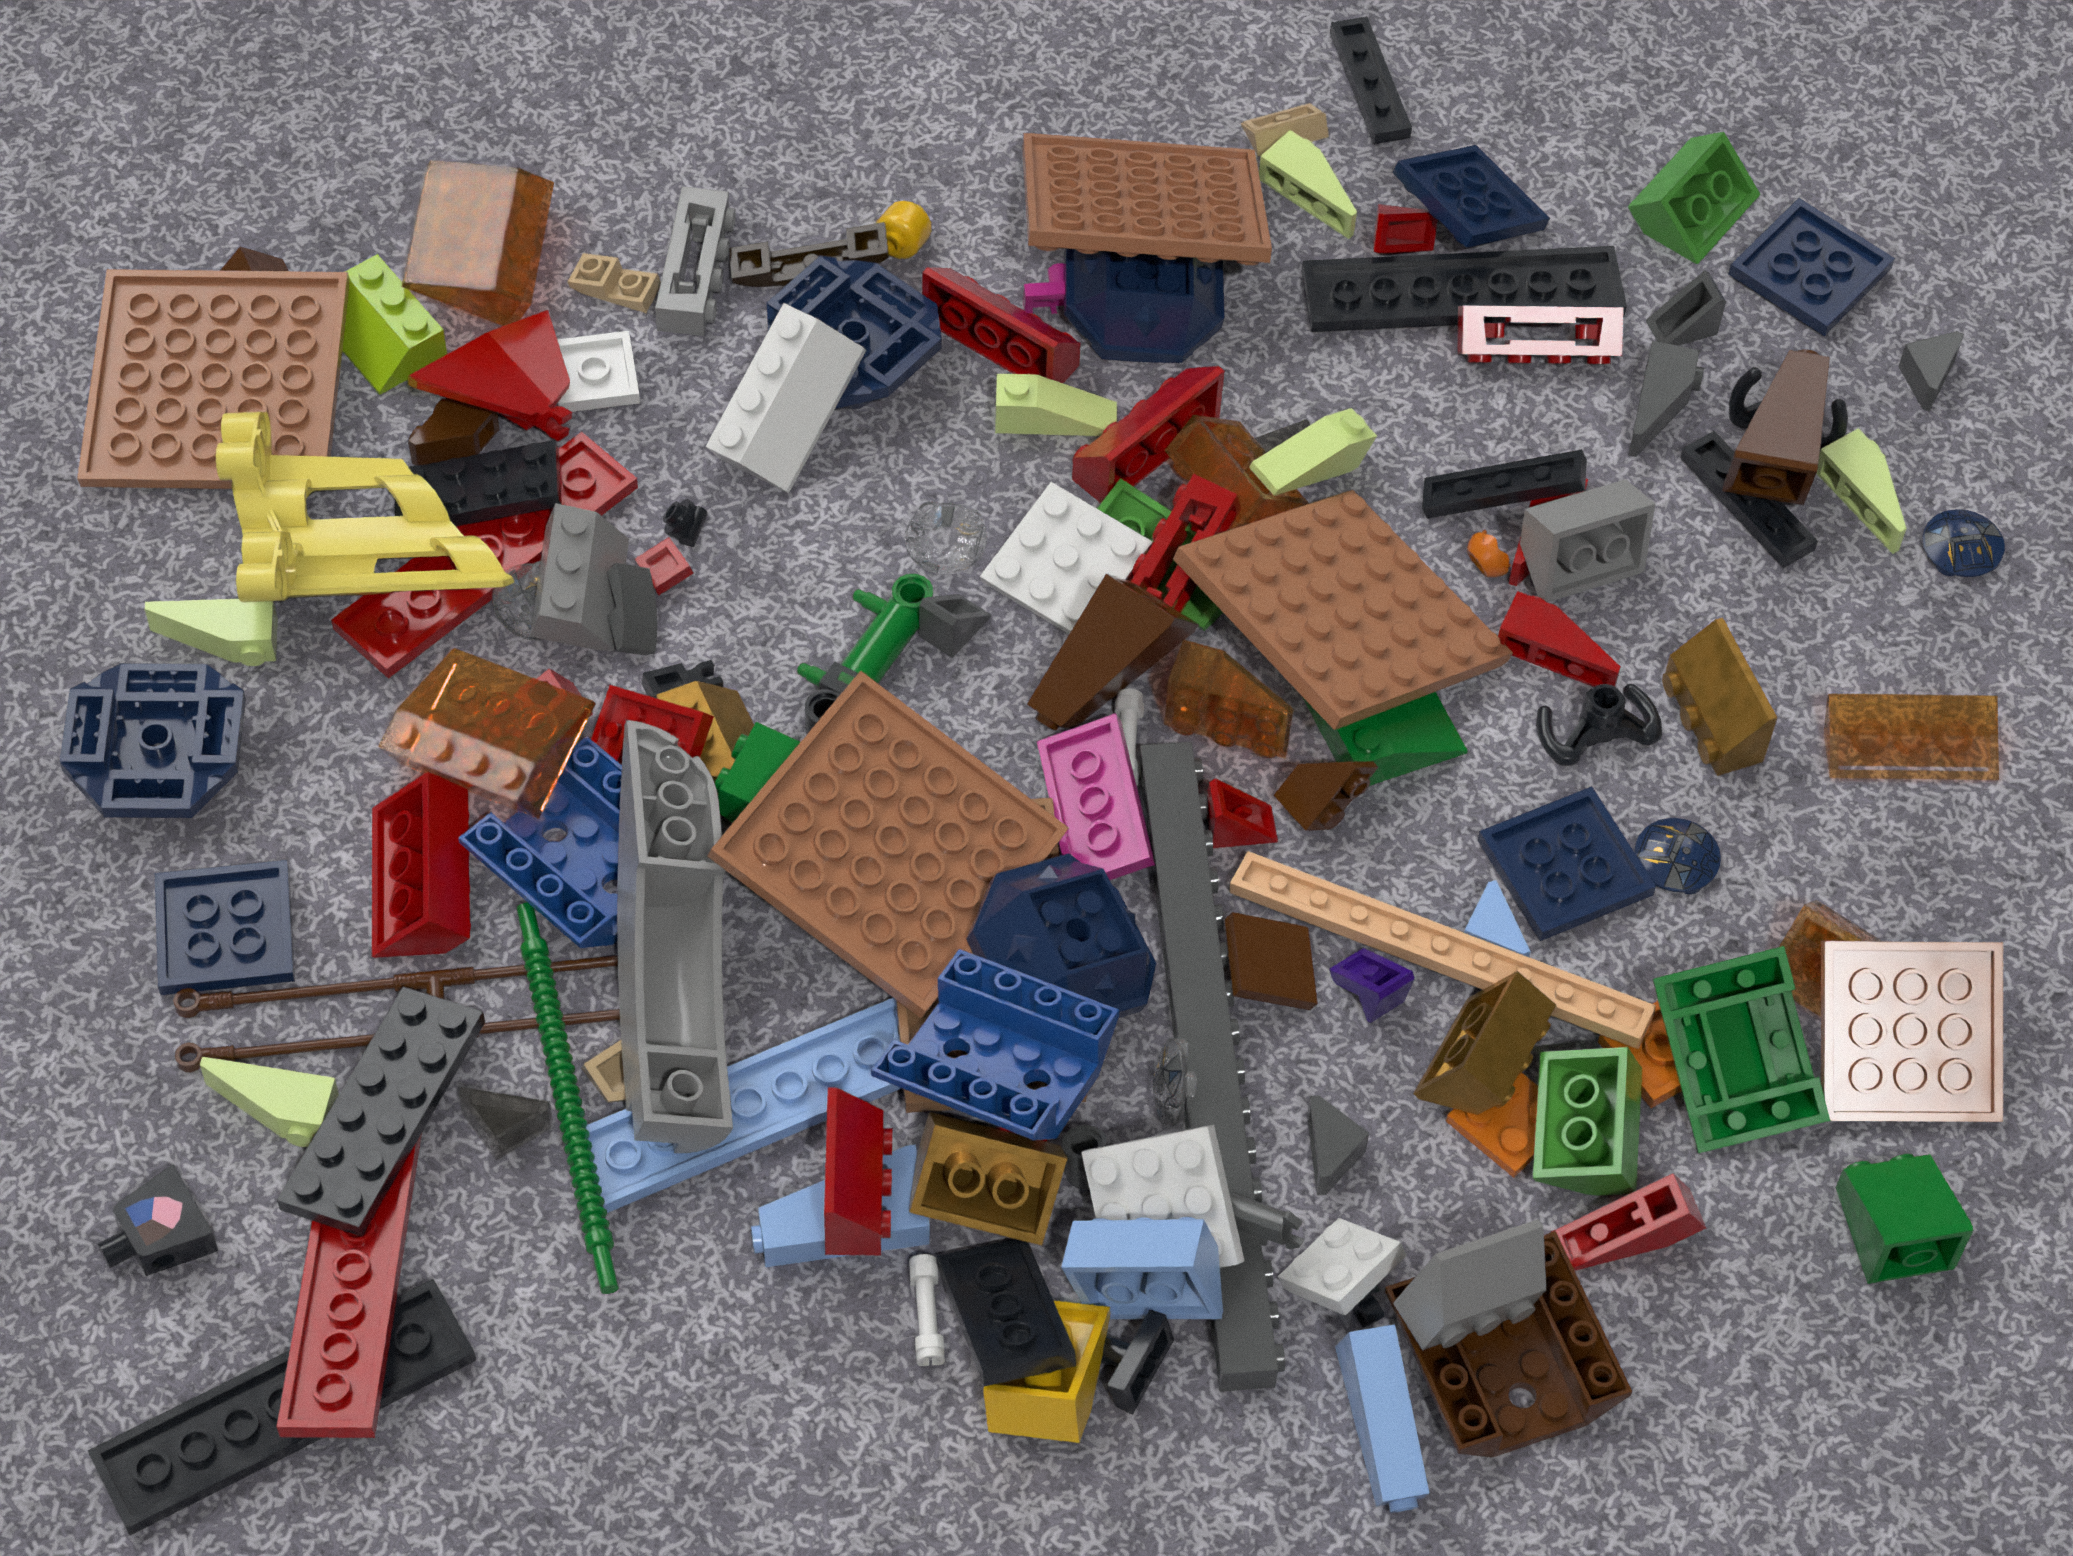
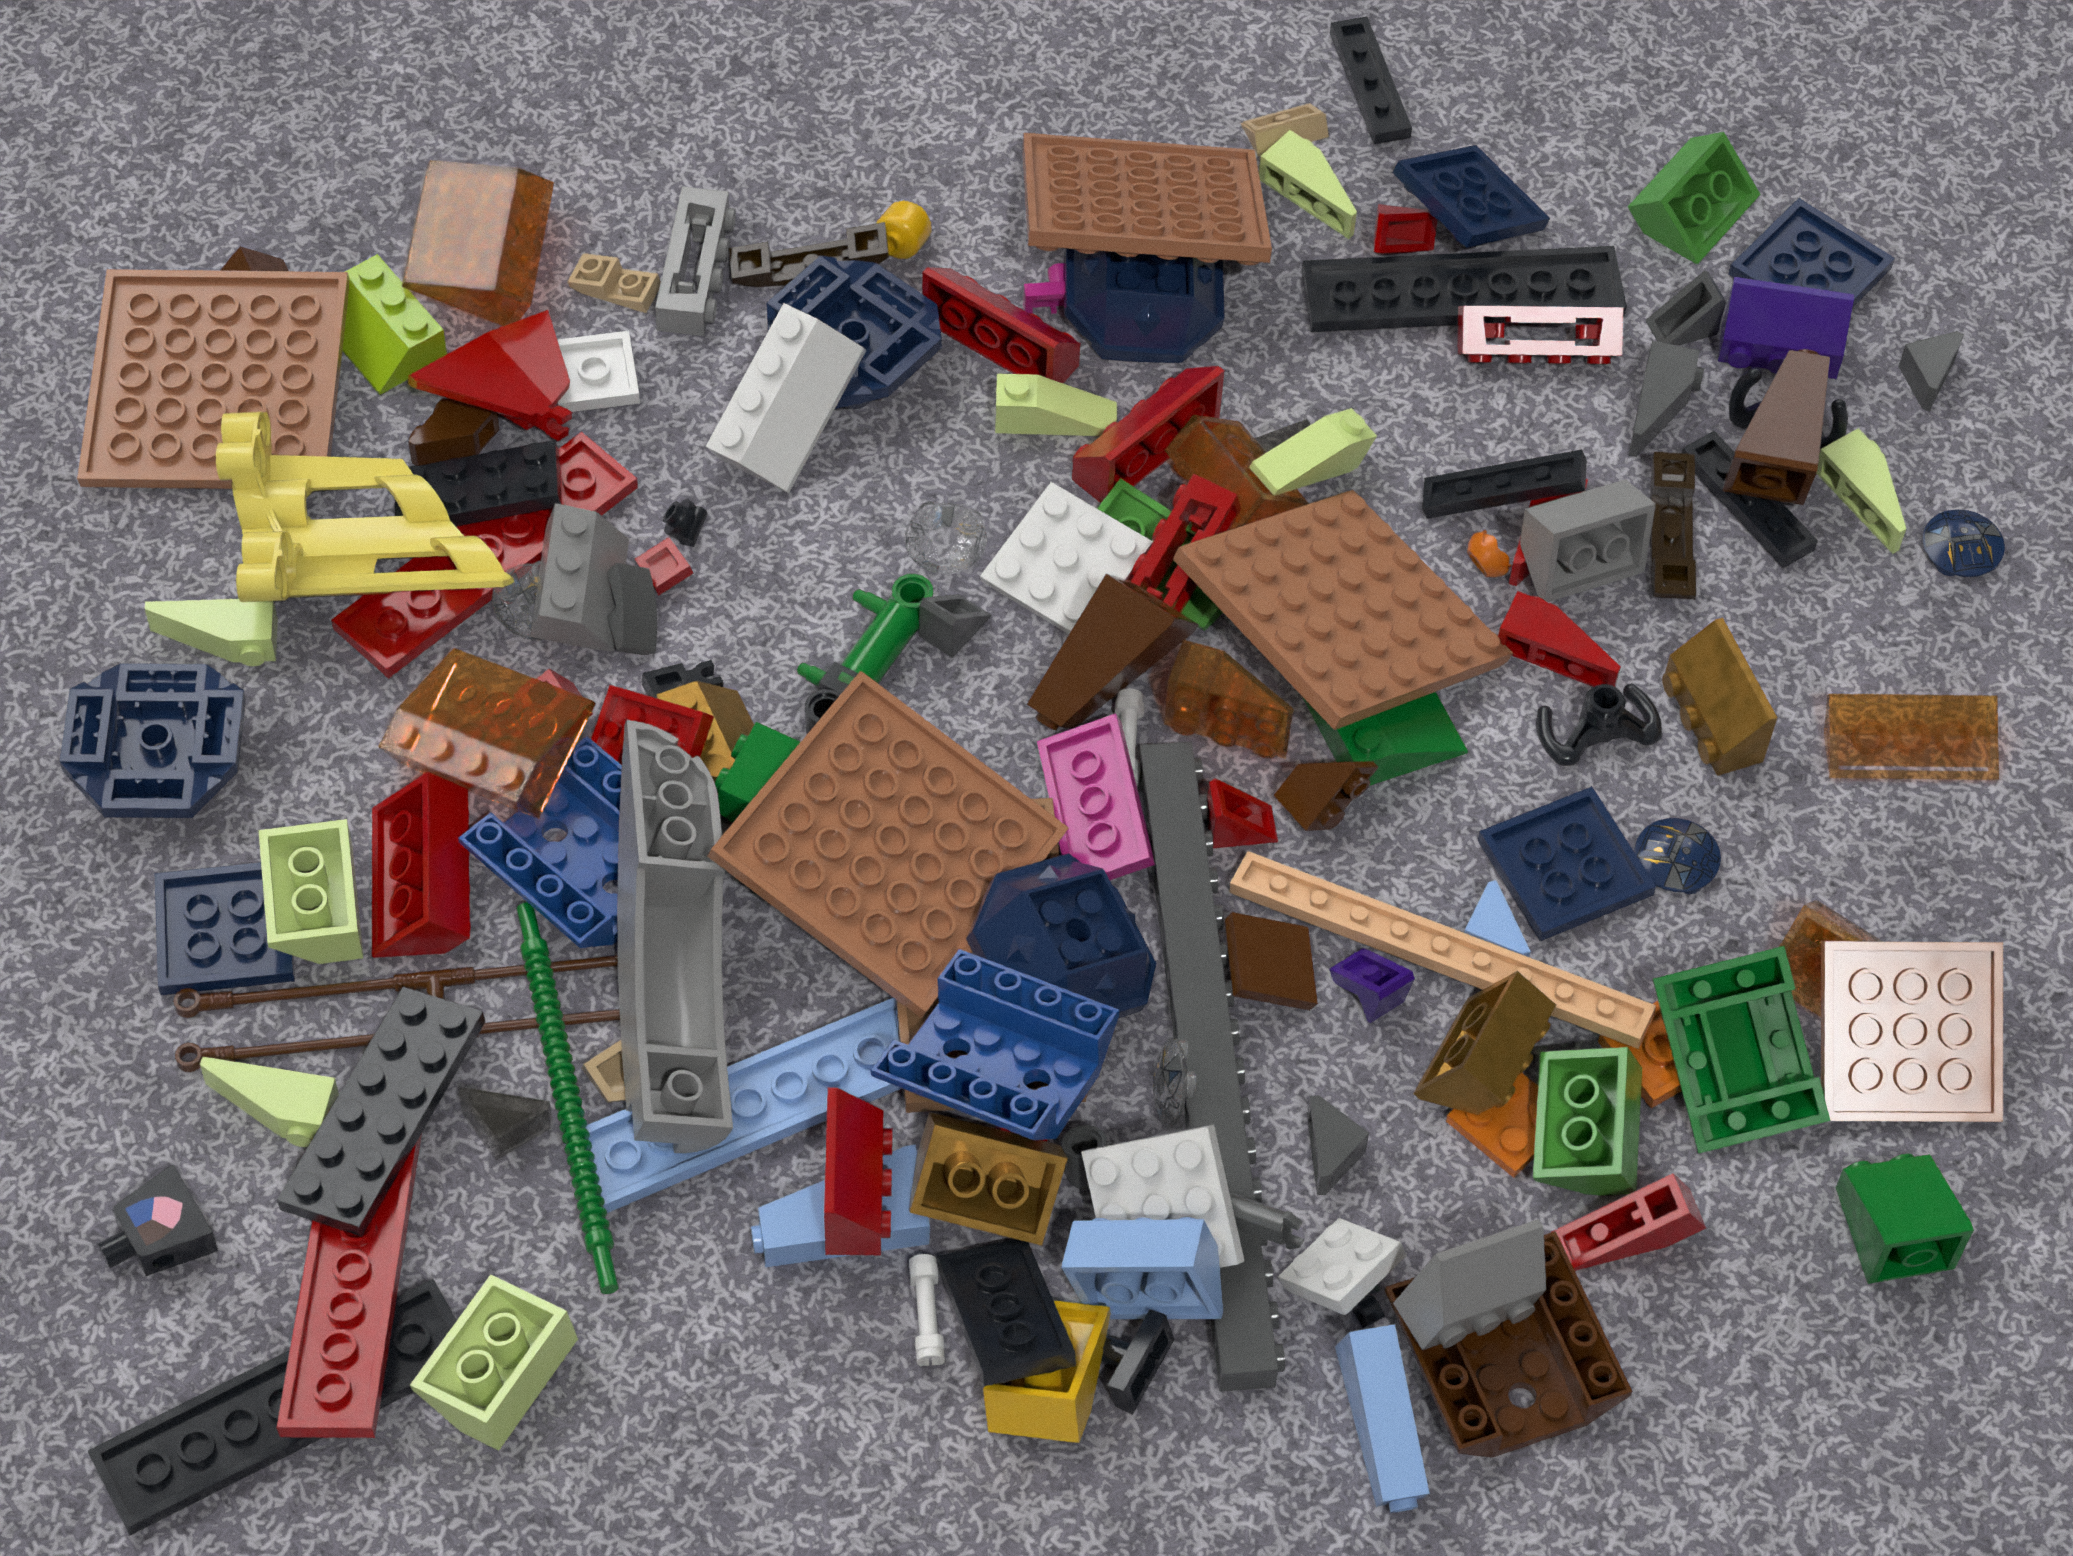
(311, 891): none -> yellowish green slope
(495, 1361): none -> yellowish green slope
(1672, 526): none -> dark brown slope
(1772, 318): none -> dark purple slope

